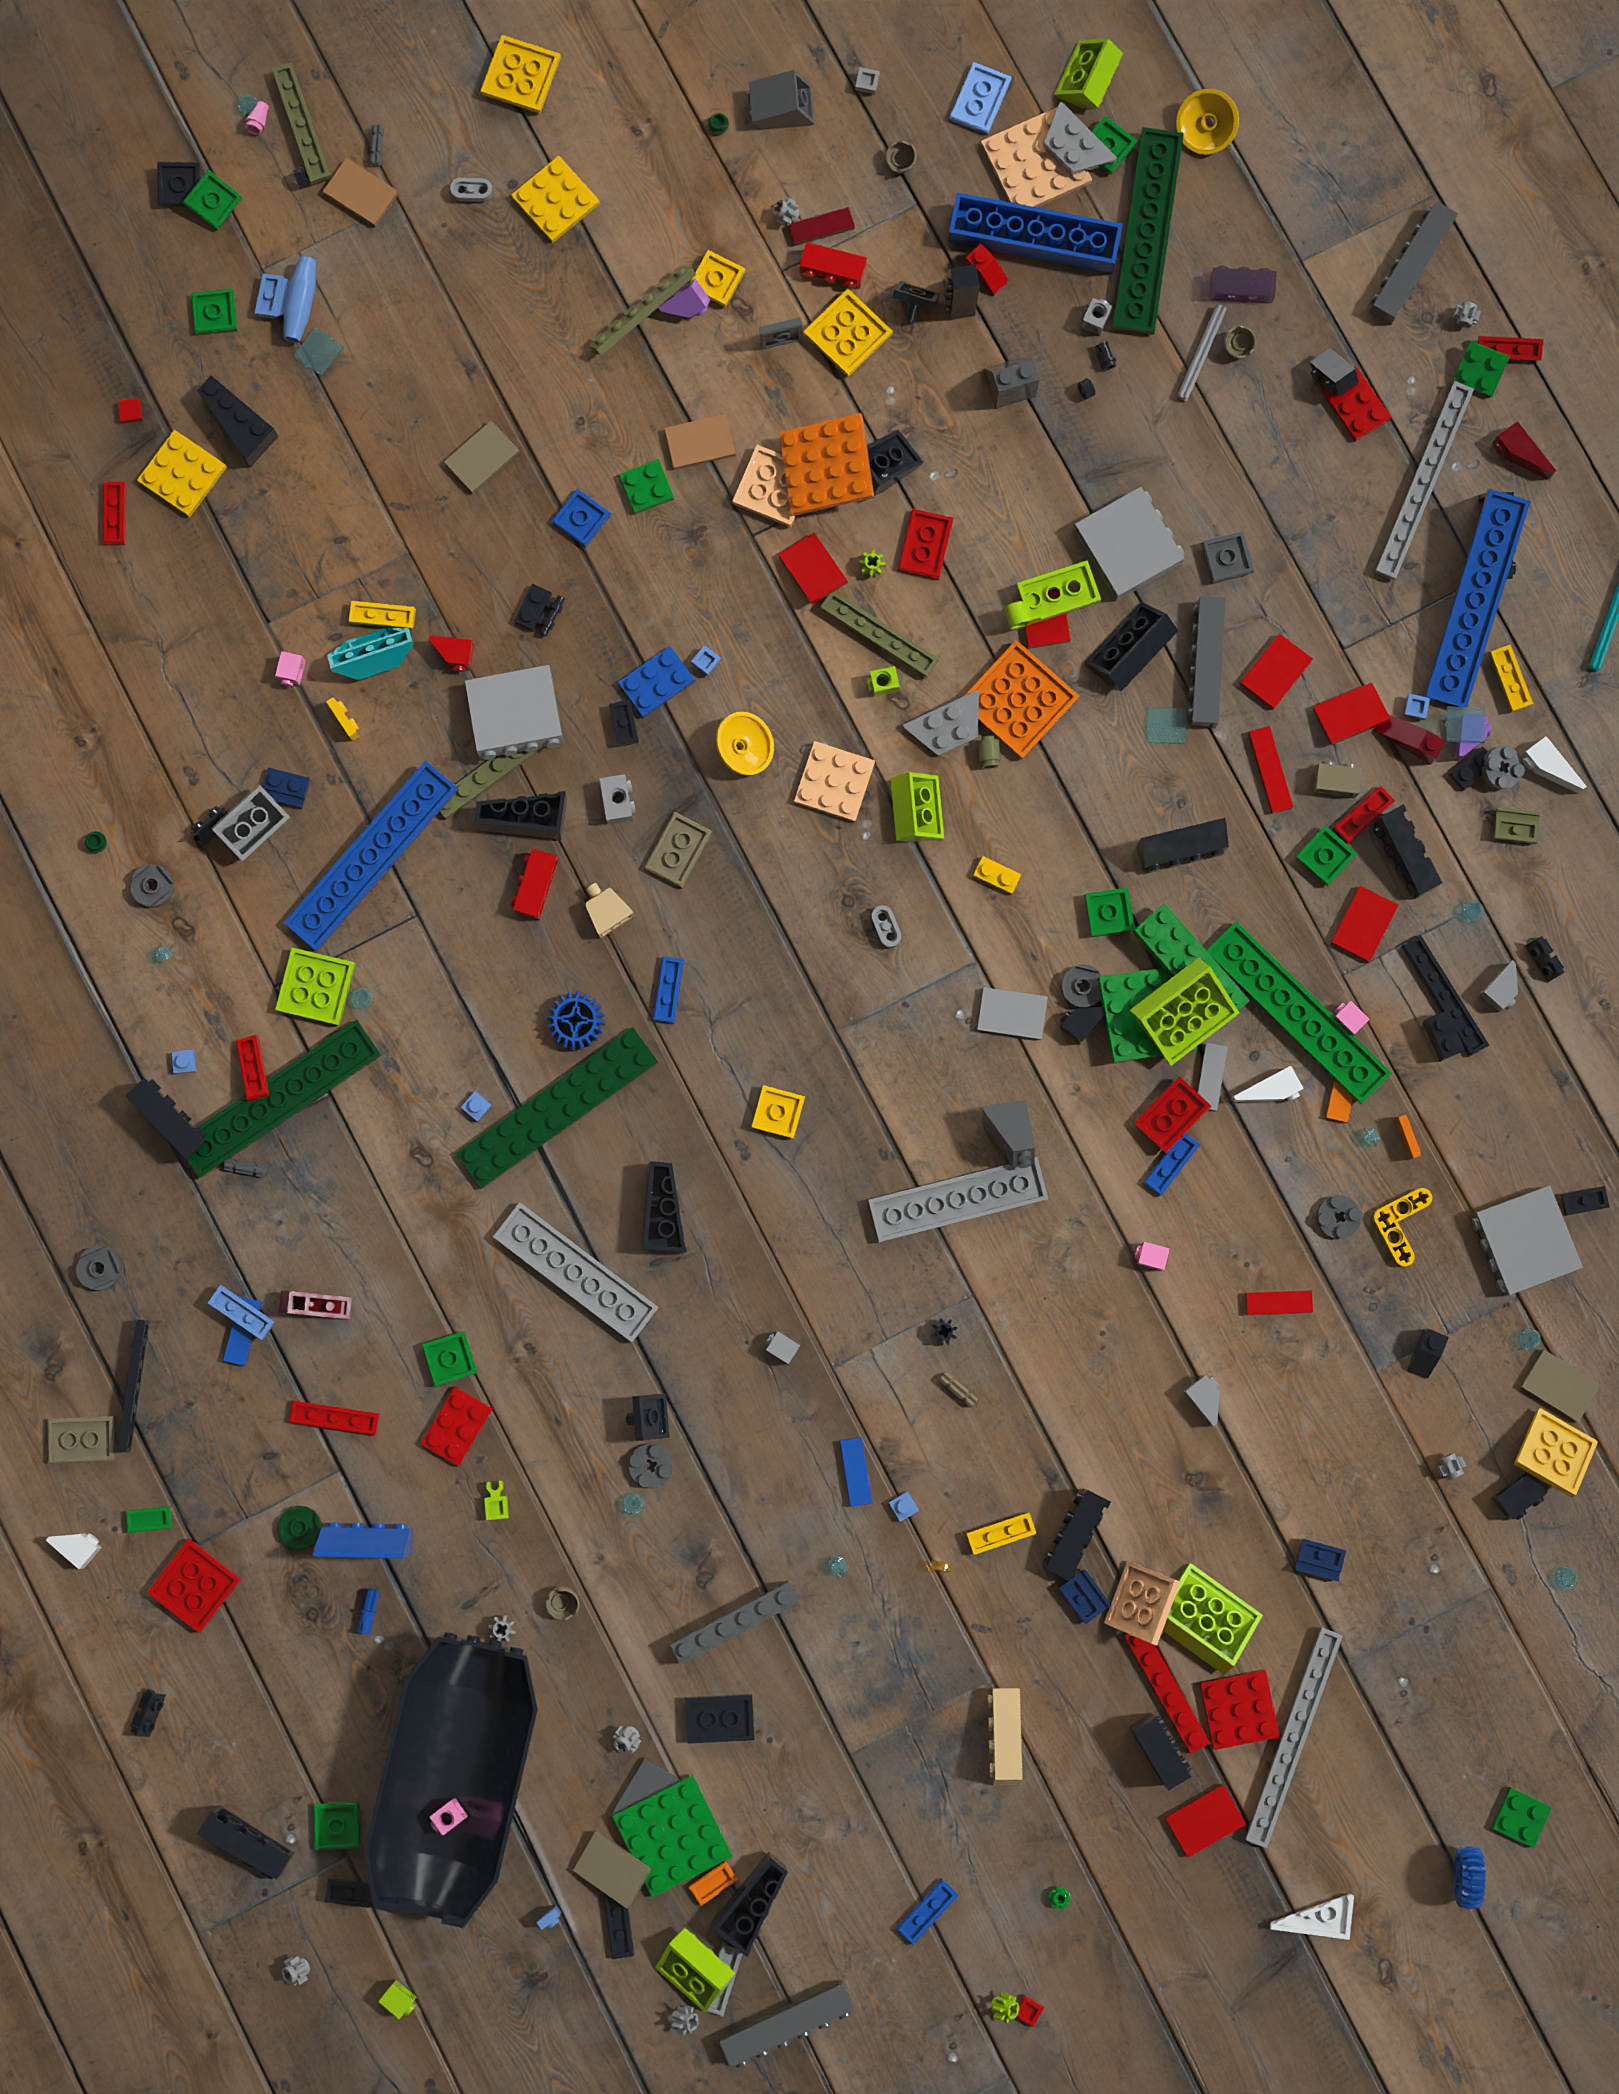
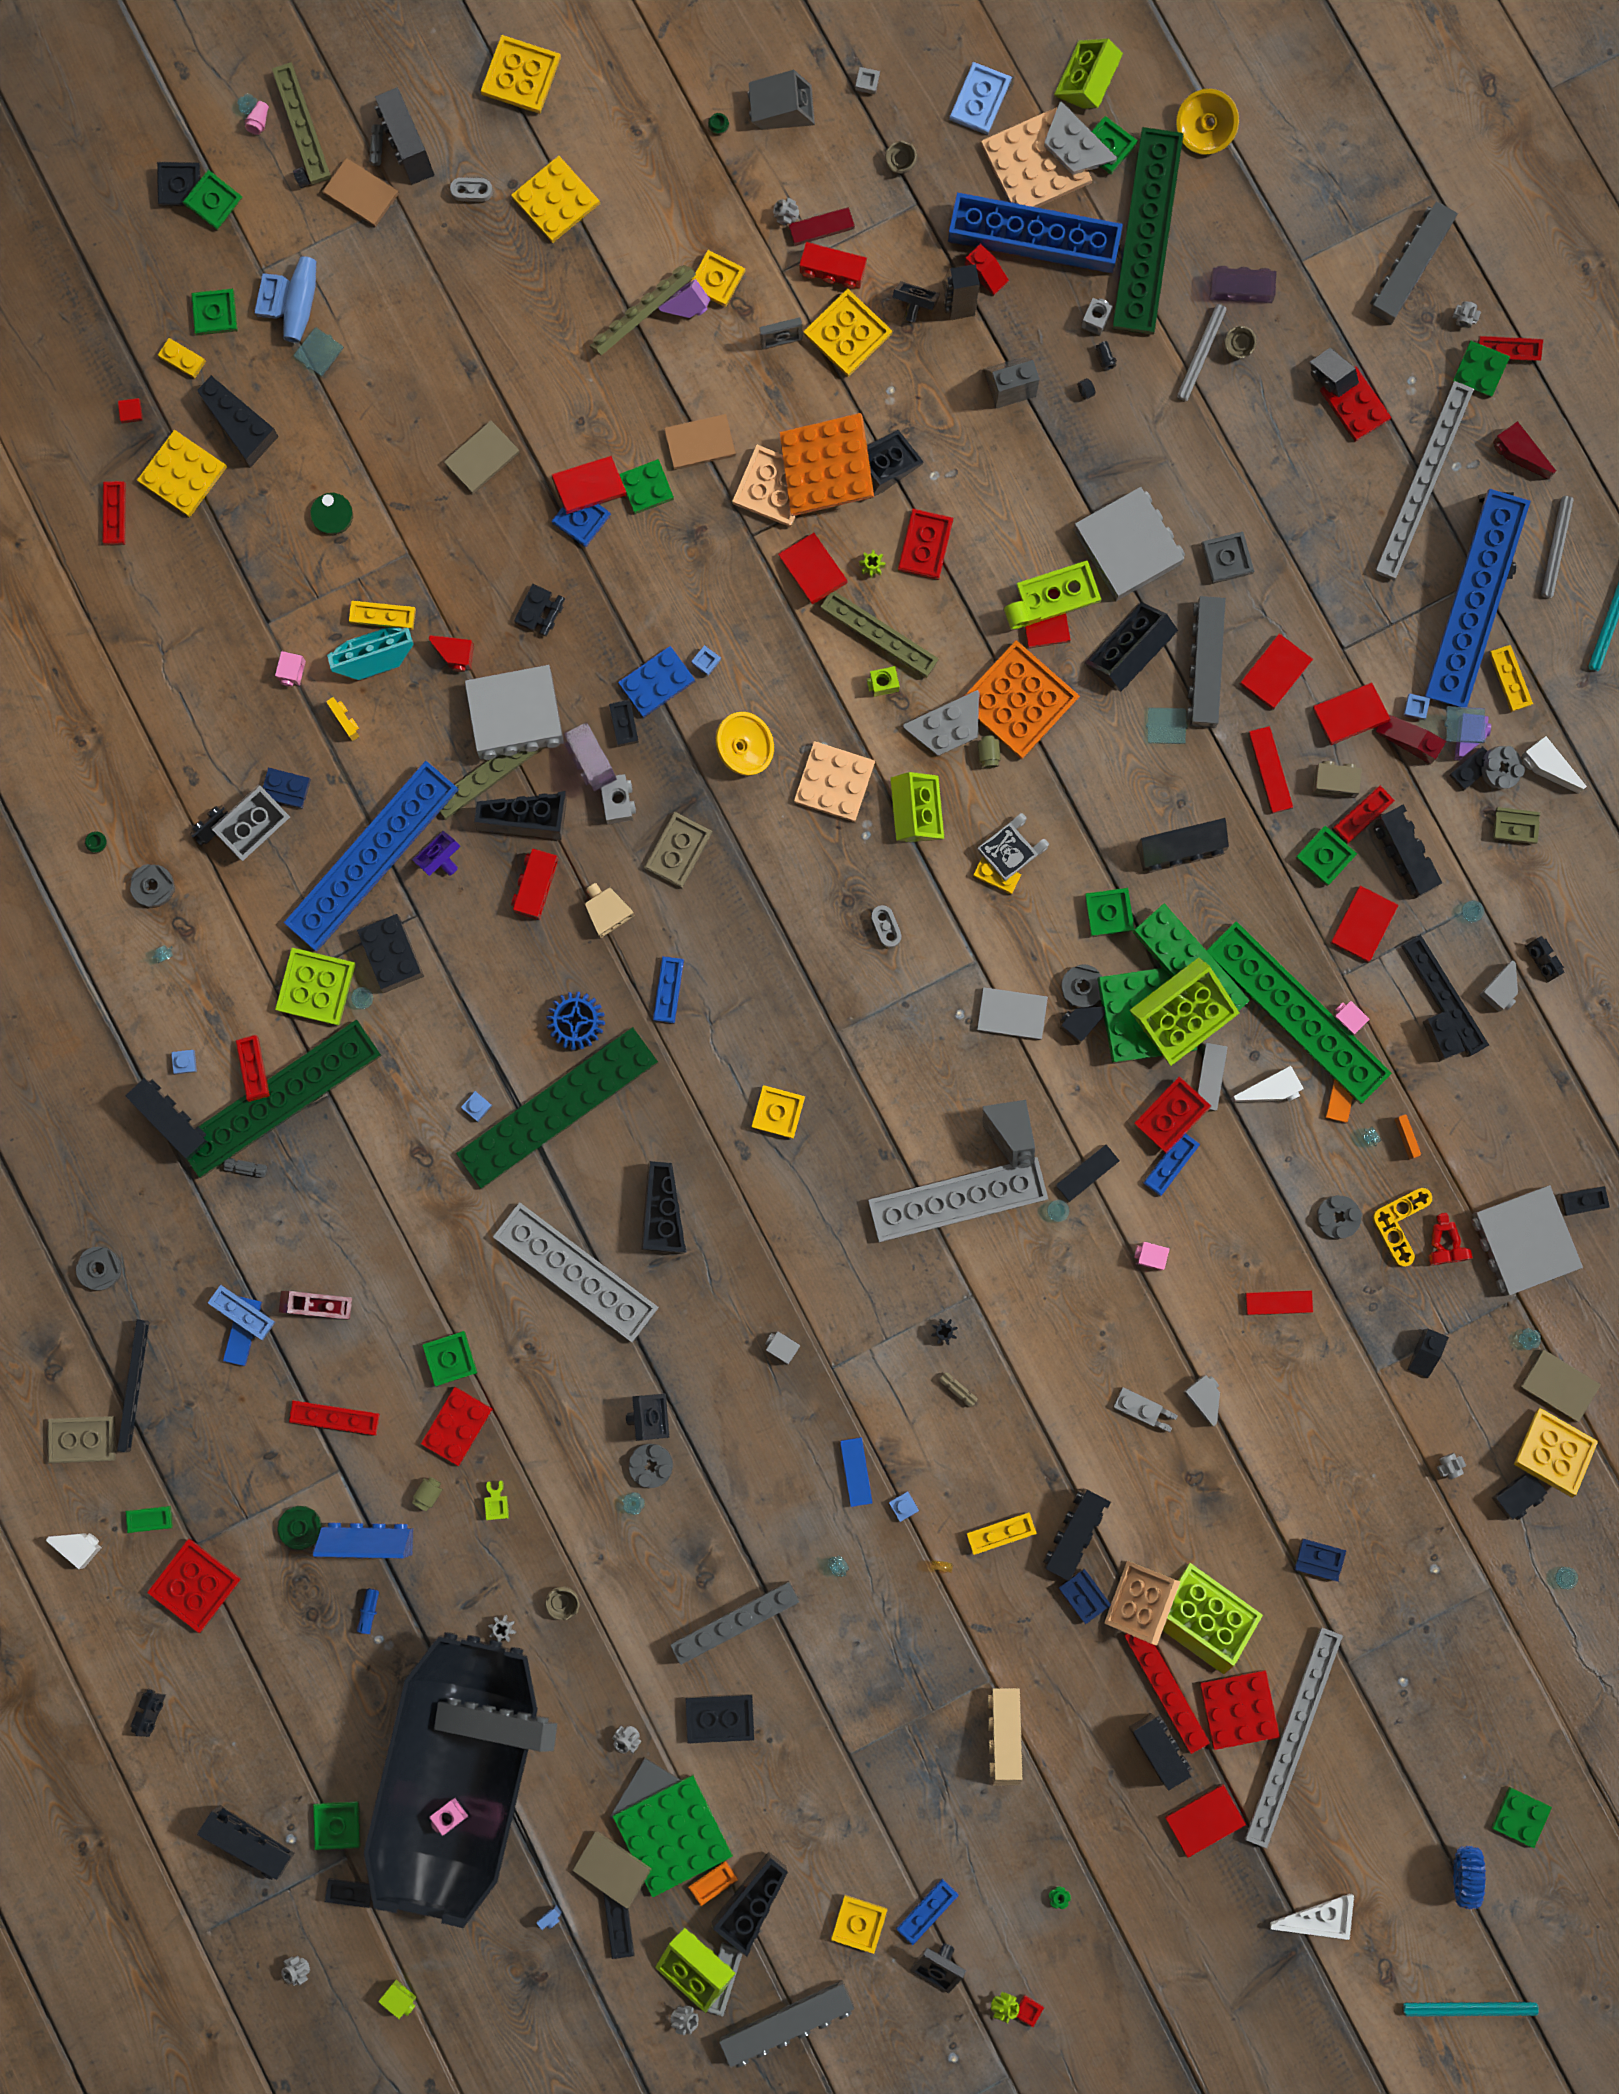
(181, 358): none -> yellow plate
(331, 513): none -> dark green tile
(390, 953): none -> black brick
(403, 135): none -> black wedge
(427, 1494): none -> olive brick
(437, 855): none -> dark purple tile
(496, 1726): none -> dark grey brick
(588, 484): none -> red tile
(589, 757): none -> clear purple brick
(859, 1924): none -> yellow plate
(938, 1968): none -> black tile
(1008, 849): none -> flag
(1058, 1210): none -> clear light blue plate
(1087, 1173): none -> black tile
(1142, 1409): none -> light grey hinge
(1443, 1255): none -> red piece
(1472, 2009): none -> teal axle
(1557, 547): none -> light grey axle

